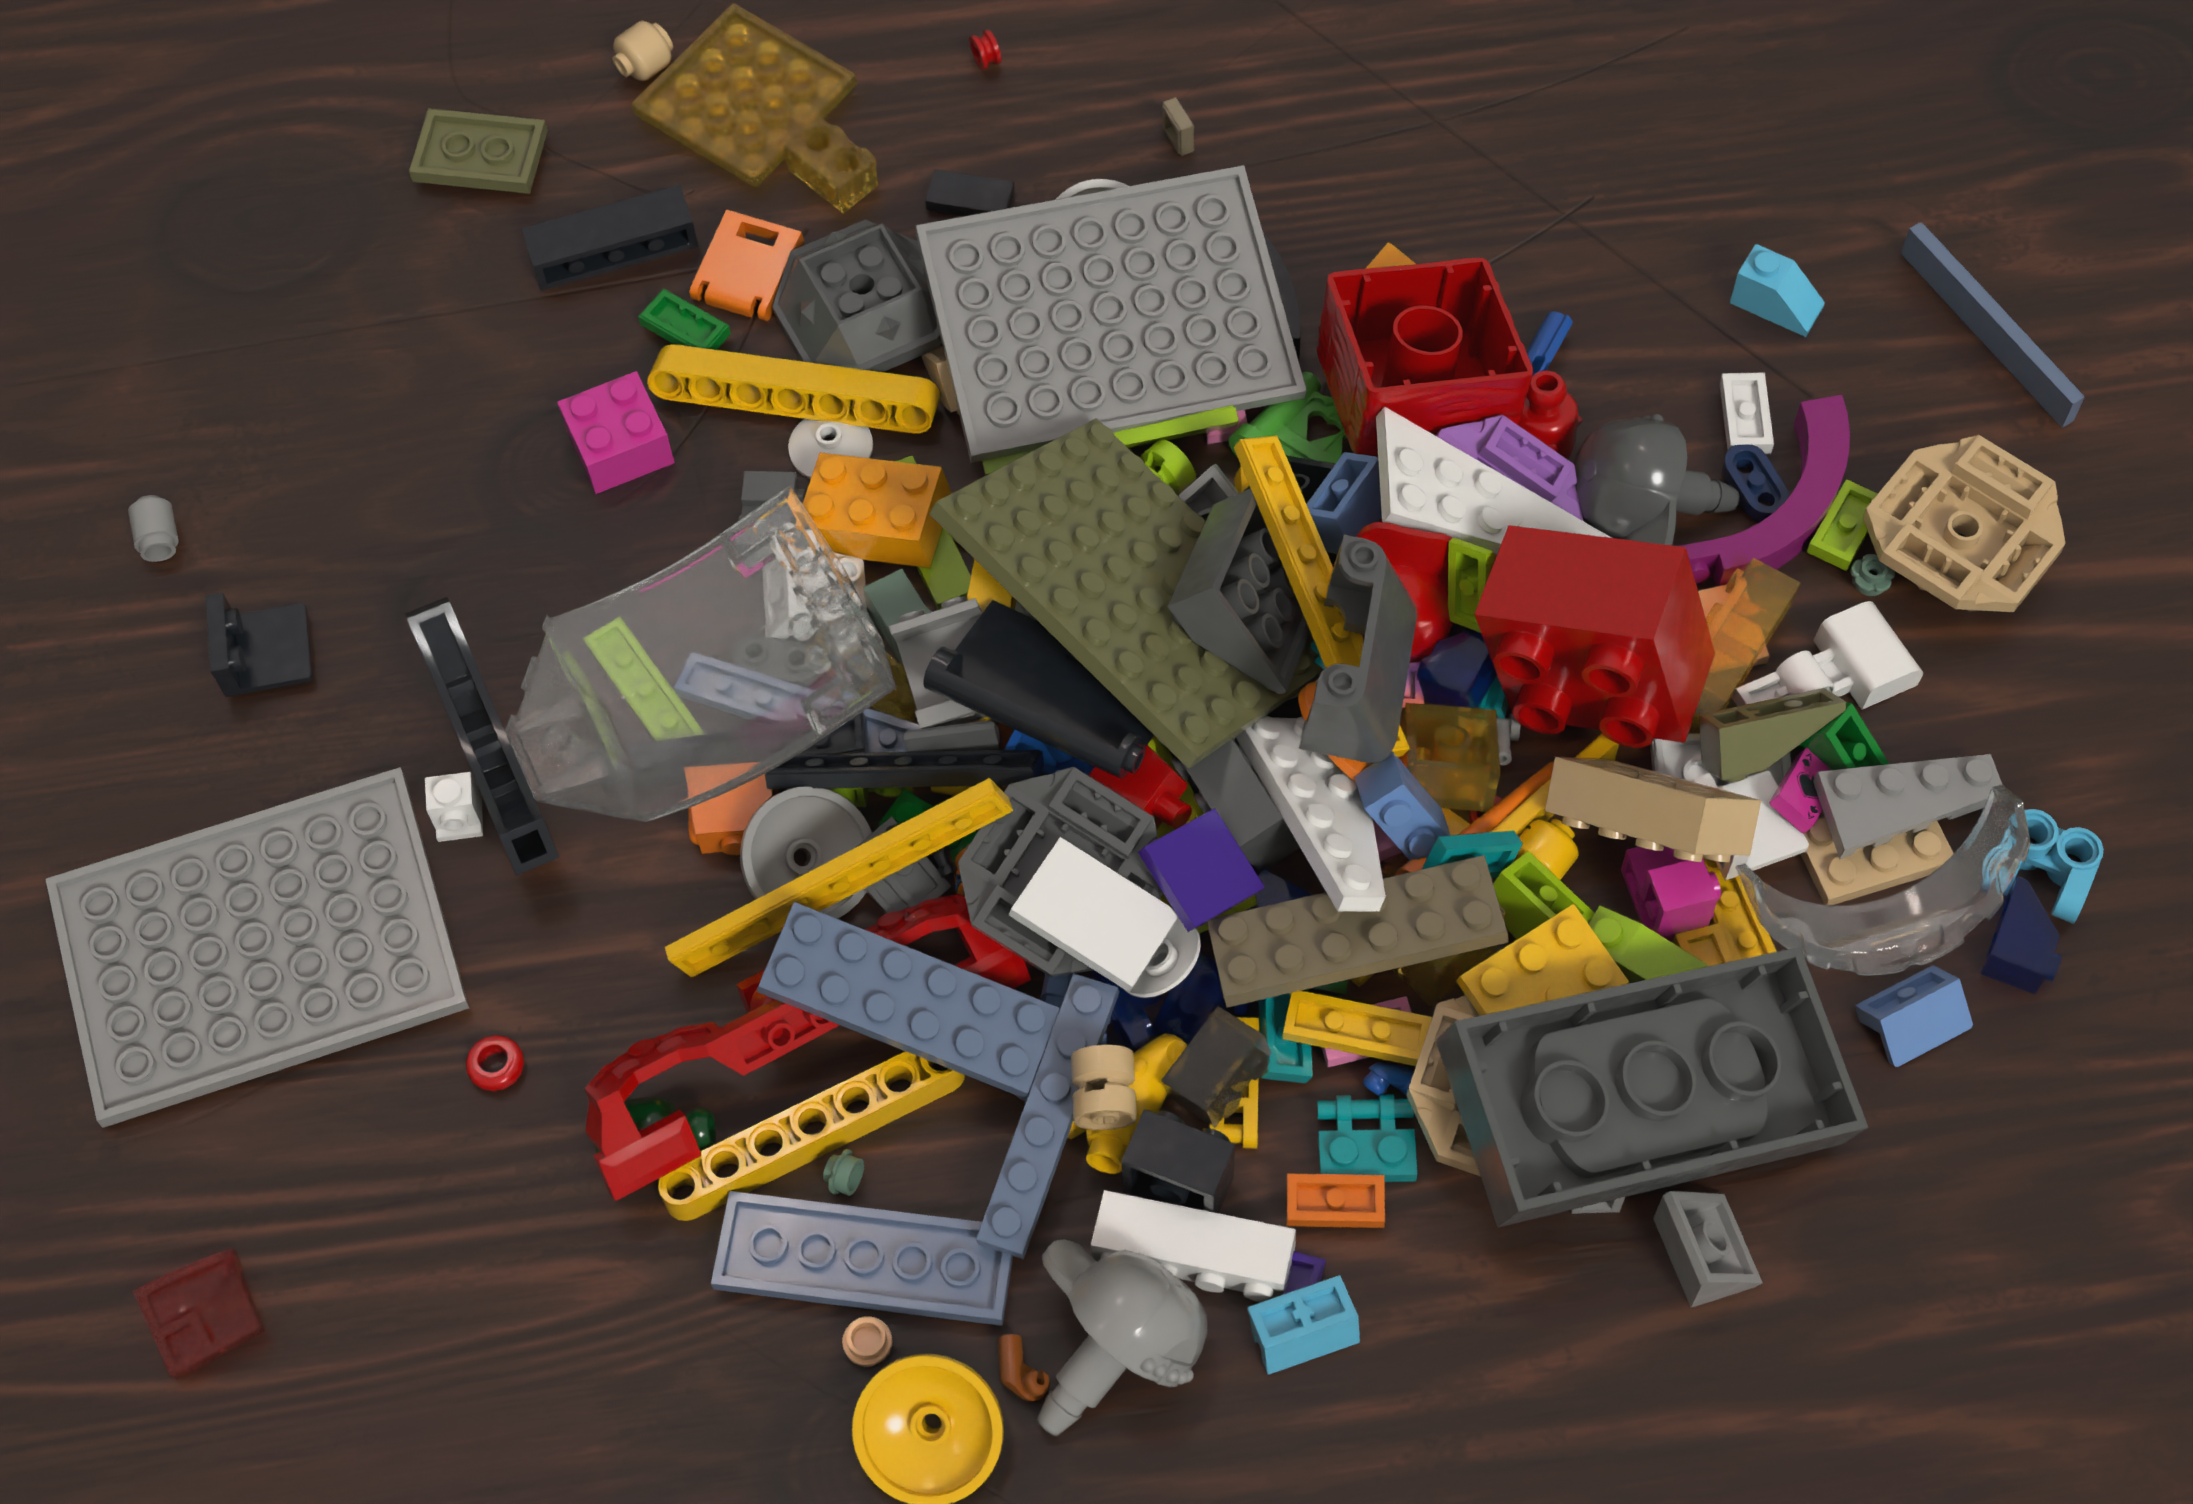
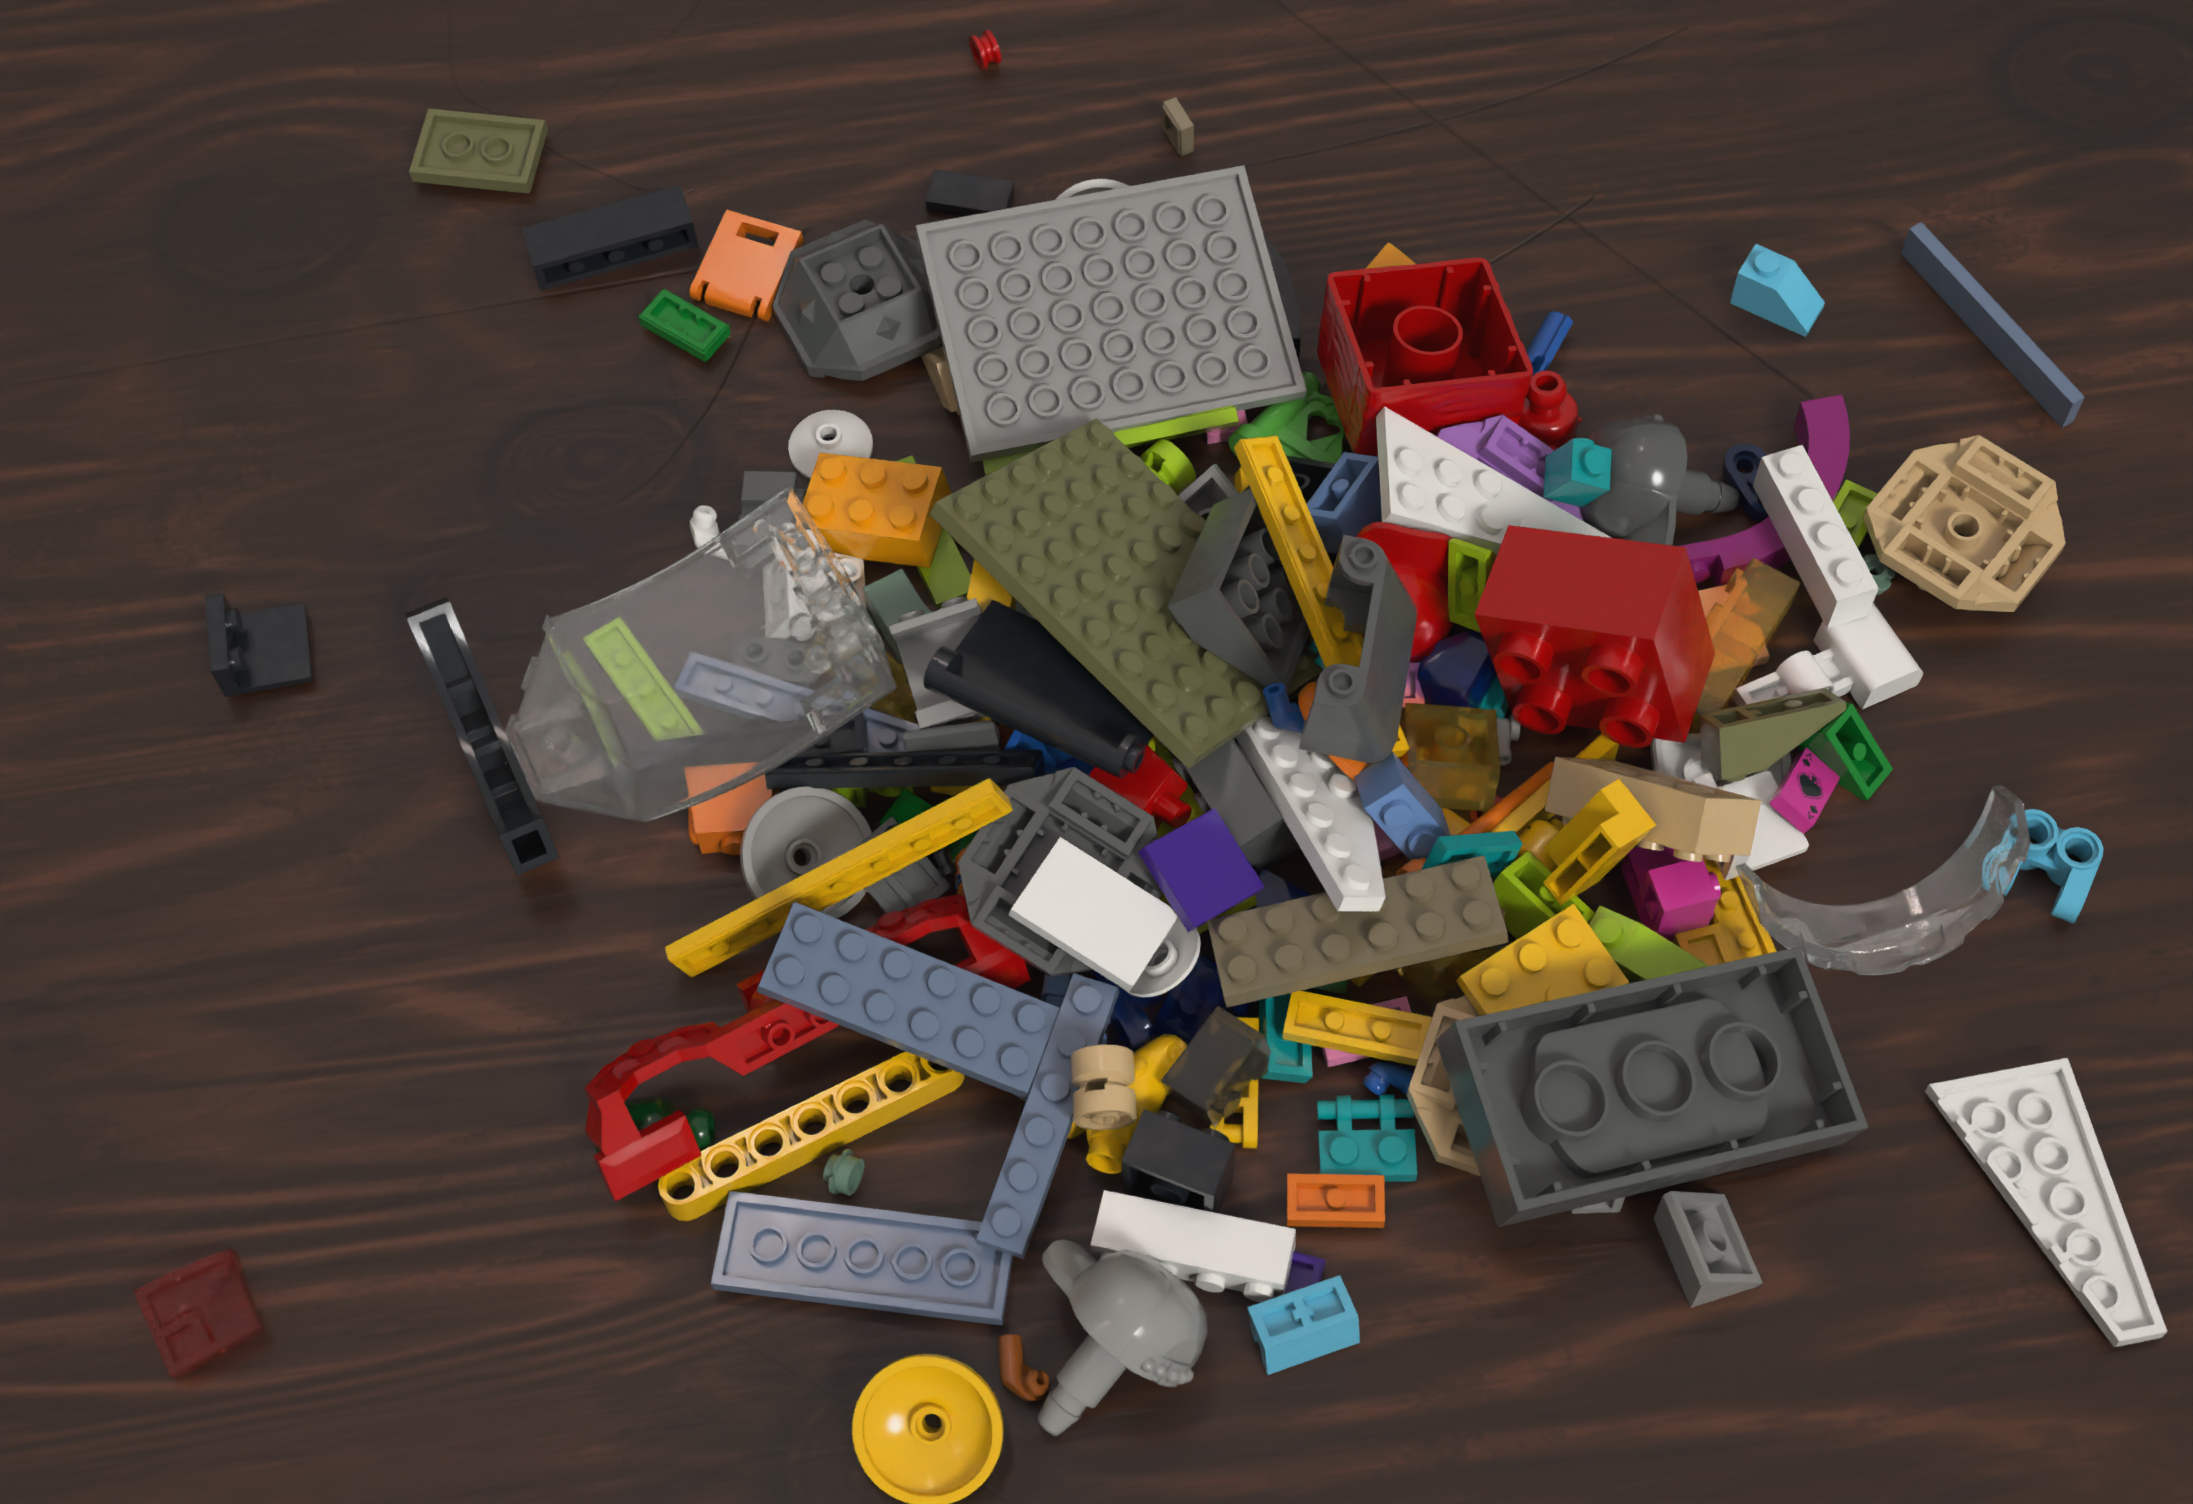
(153, 528): light grey brick -> none
(253, 946): light grey plate -> none
(454, 806): white brick -> none
(504, 1077): red piece -> none
(616, 432): dark pink brick -> none
(642, 50): tan head -> none
(703, 525): none -> white arm
(743, 94): clear yellow plate -> none
(794, 388): yellow beam -> none
(831, 164): clear yellow brick -> none
(867, 1341): light nougat plate -> none
(1282, 713): none -> blue arm
(1577, 472): none -> teal brick
(1595, 840): none -> yellow piece
(1746, 410): white plate -> none
(1815, 536): none -> white brick
(1872, 868): tan plate -> none
(1886, 800): light grey wing -> none
(1917, 1014): medium blue panel -> none
(2023, 942): clear blue slope -> none
(2047, 1164): none -> white wing

